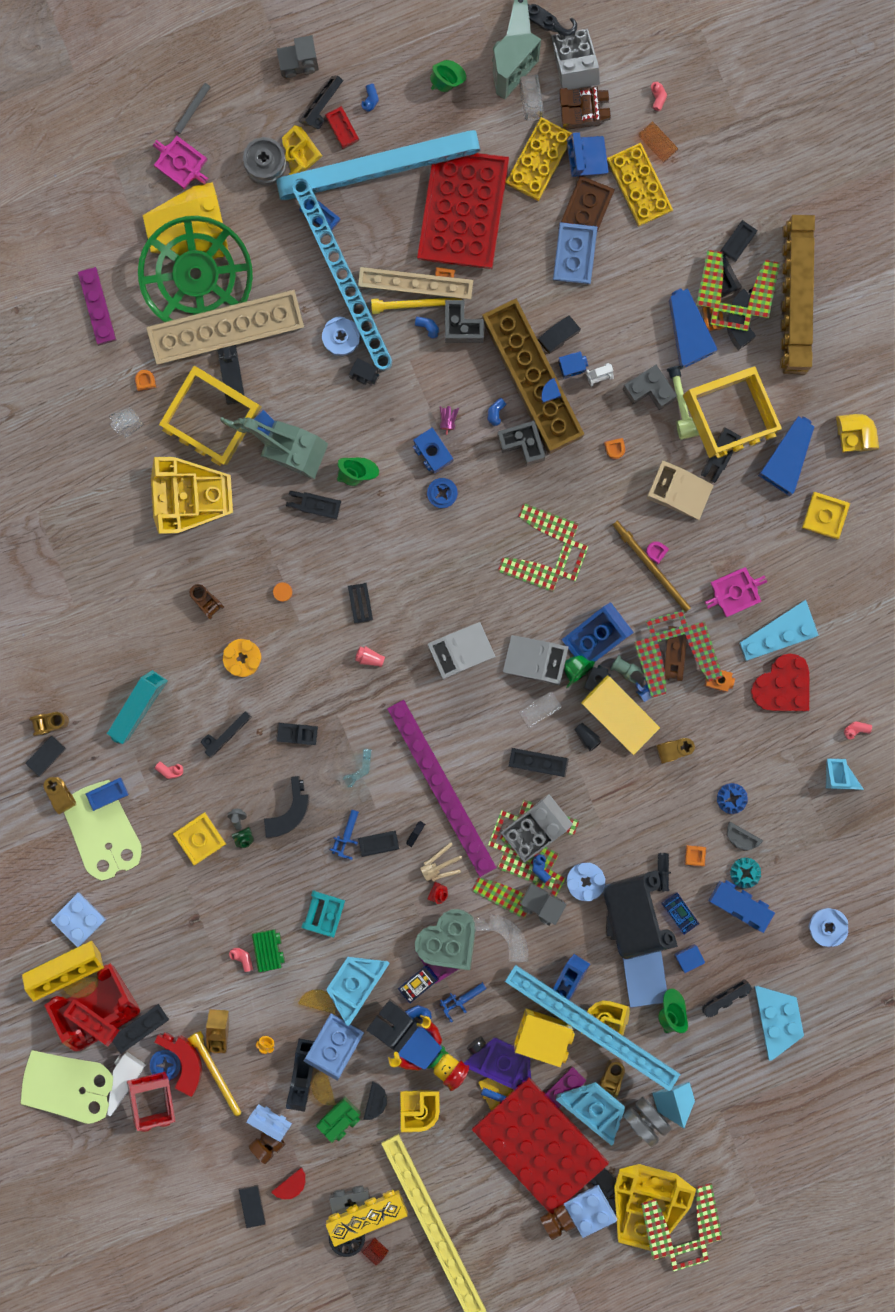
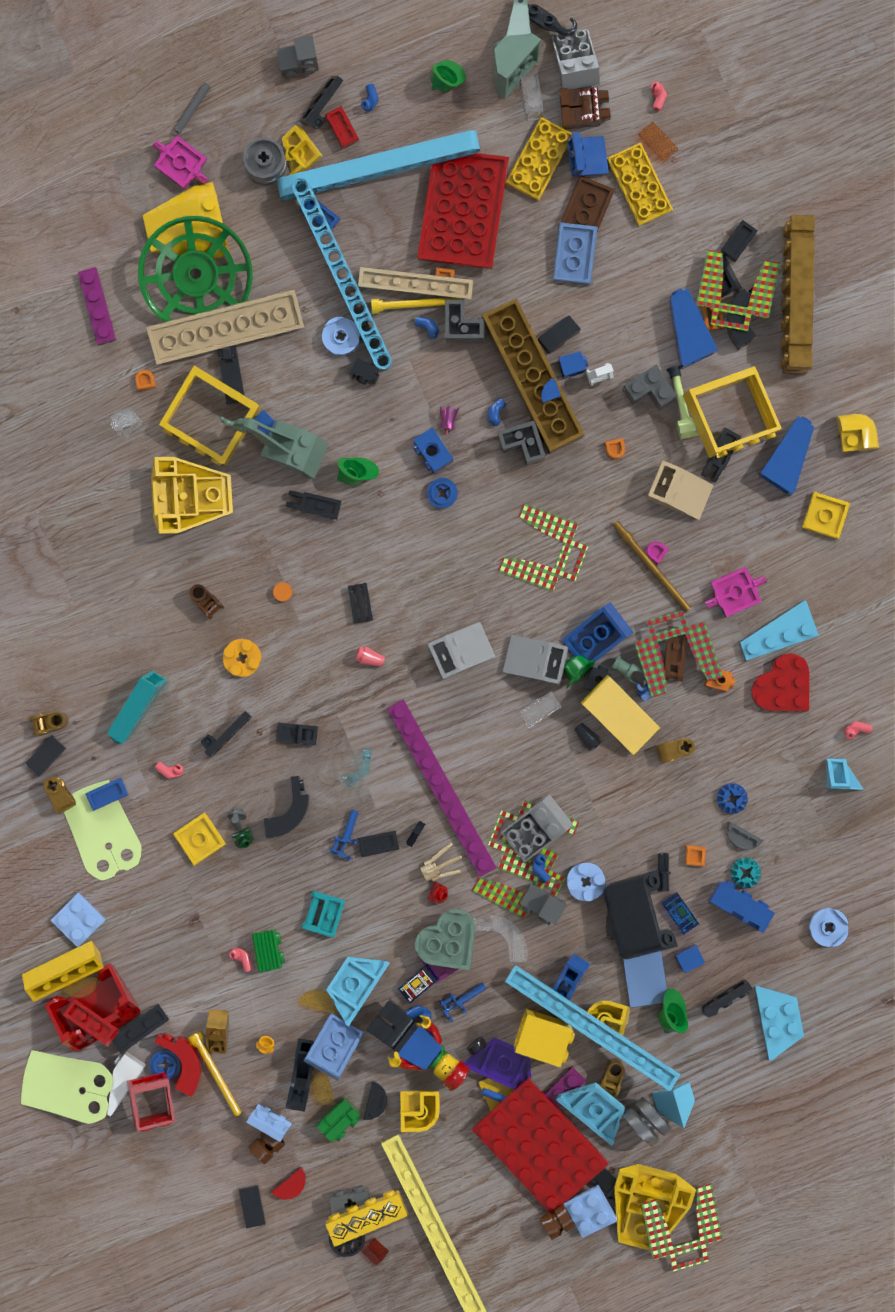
(538, 762): black hinge -> none

